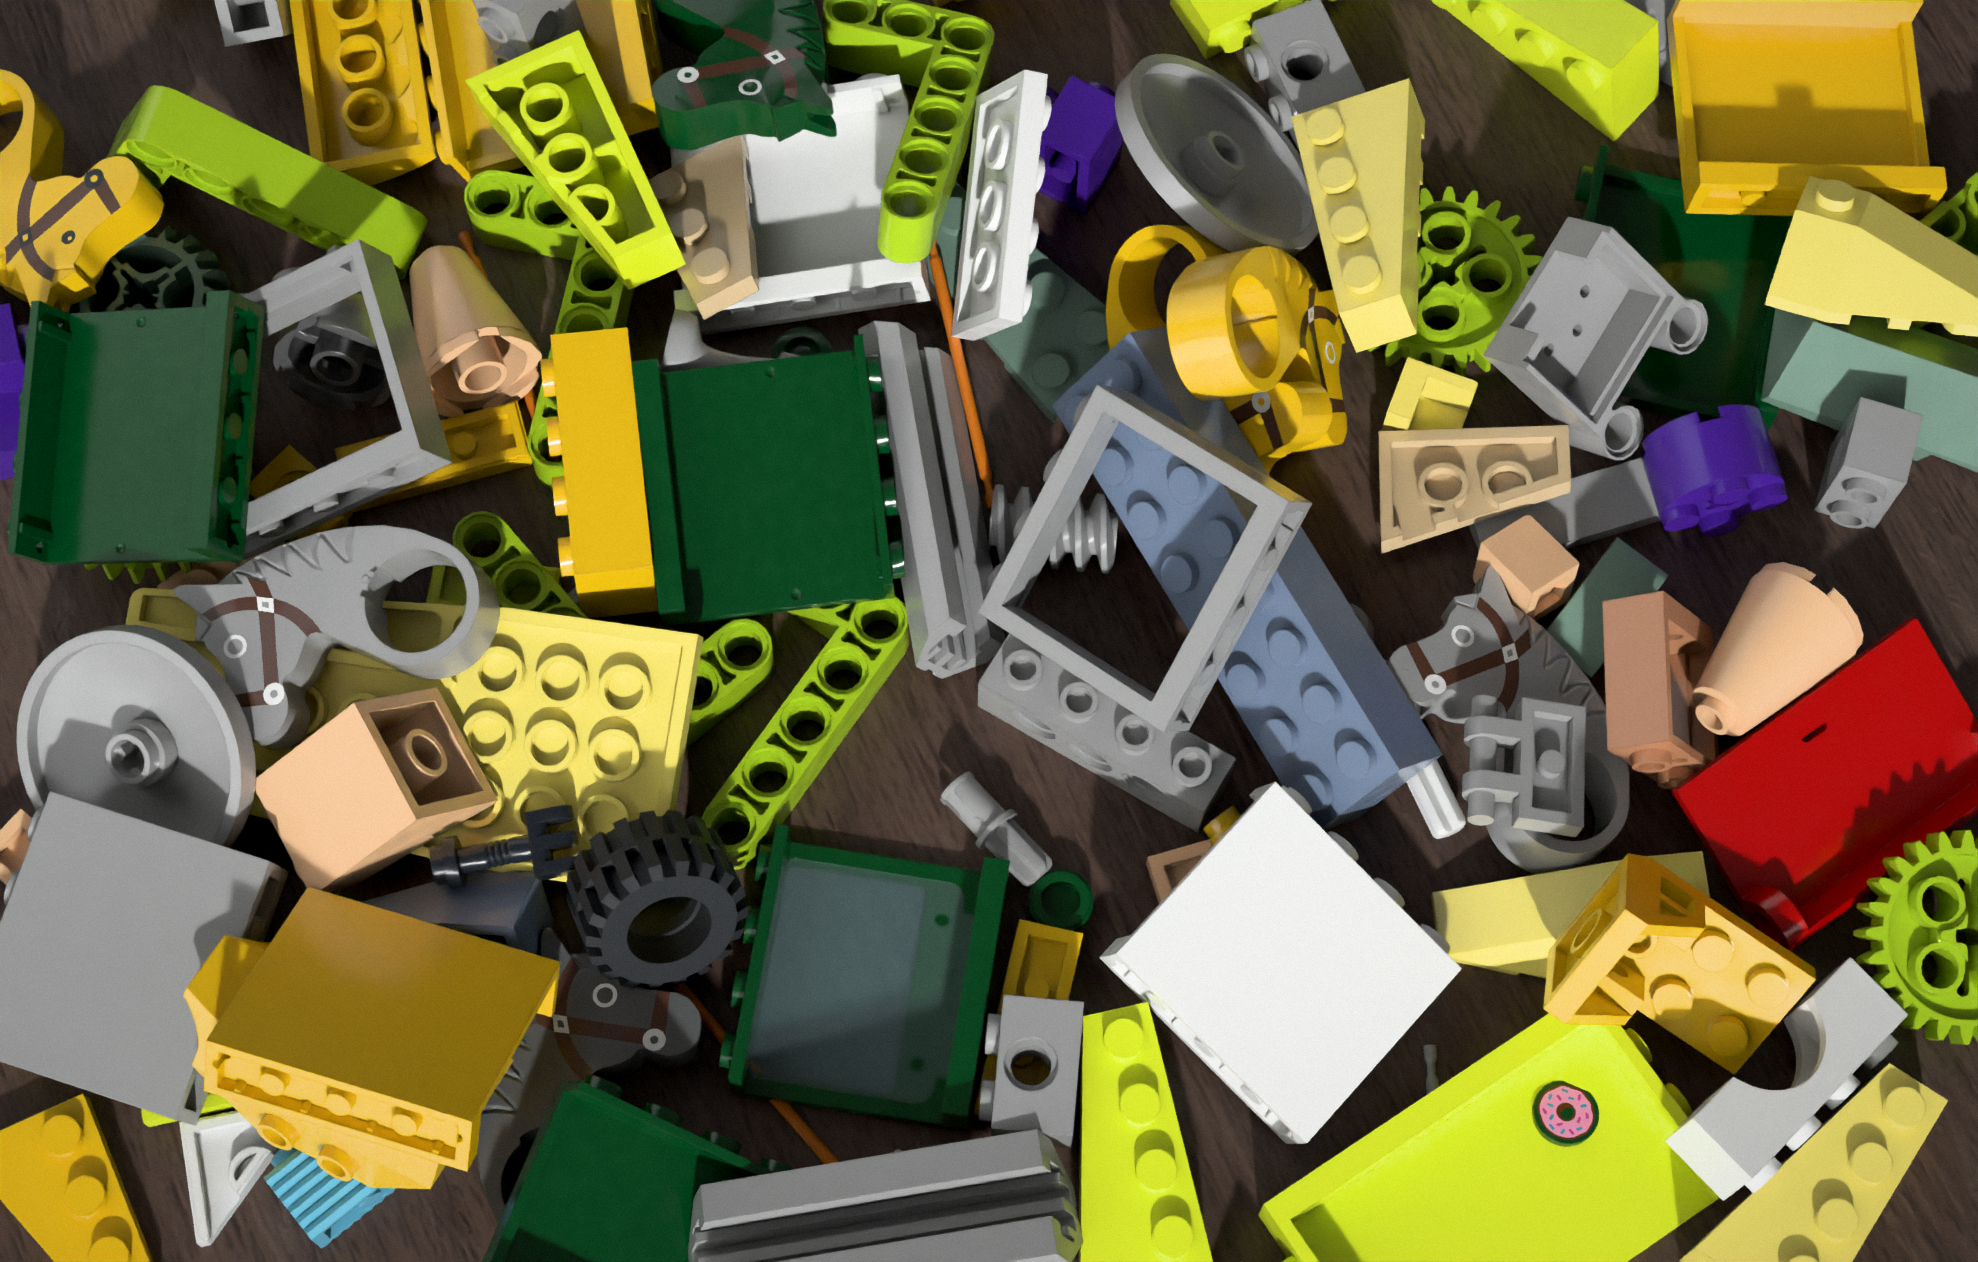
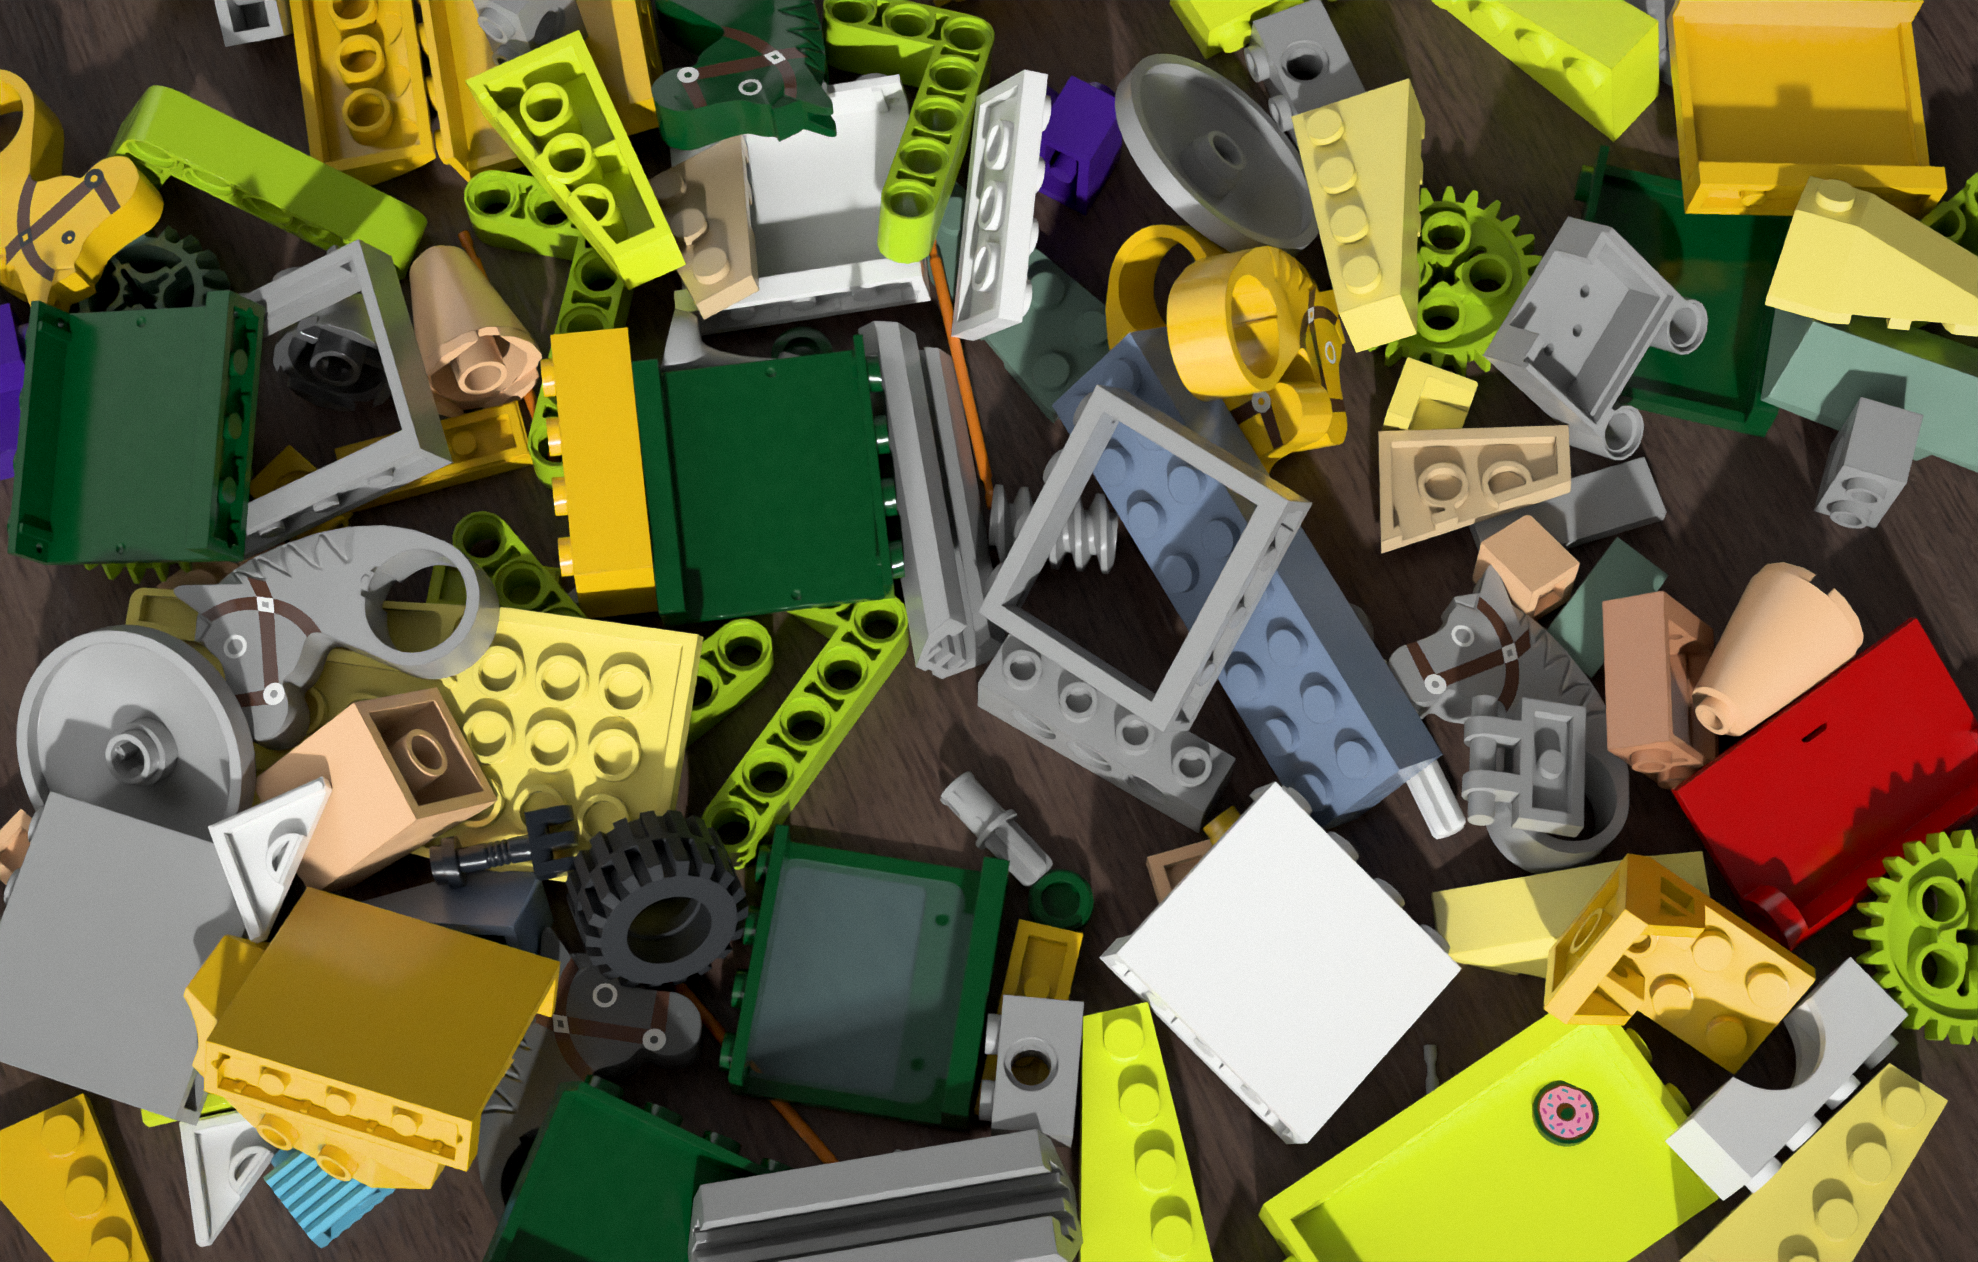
(264, 850): none -> white tile
(1712, 470): dark purple brick -> none

